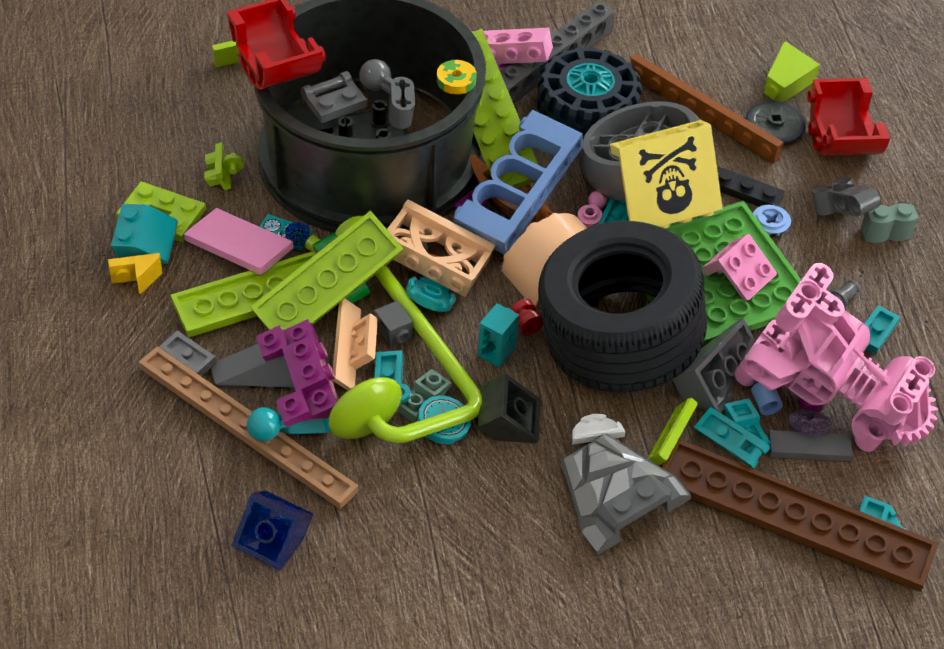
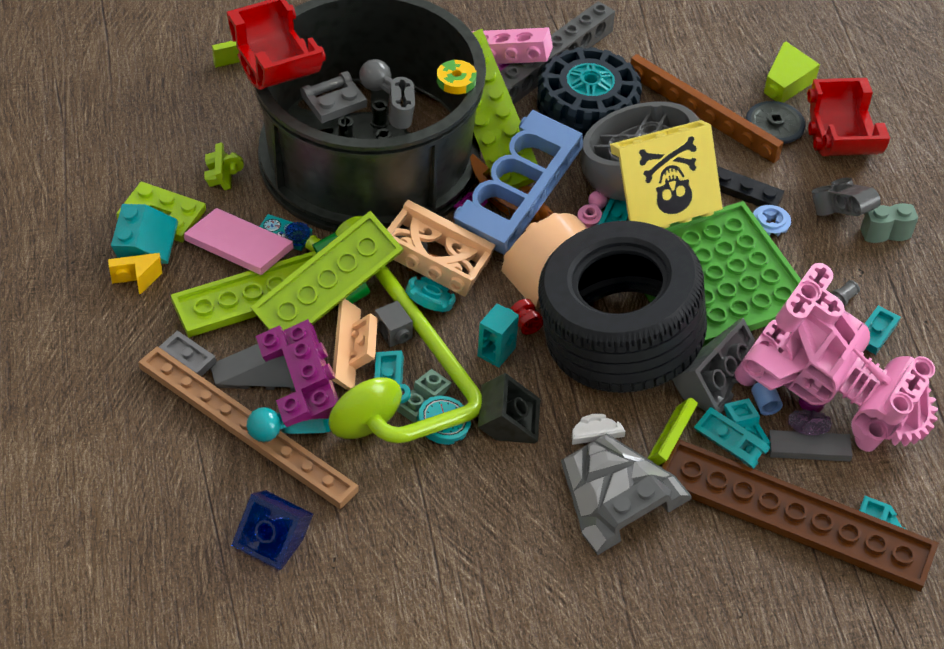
(743, 266): bright pink bracket -> none

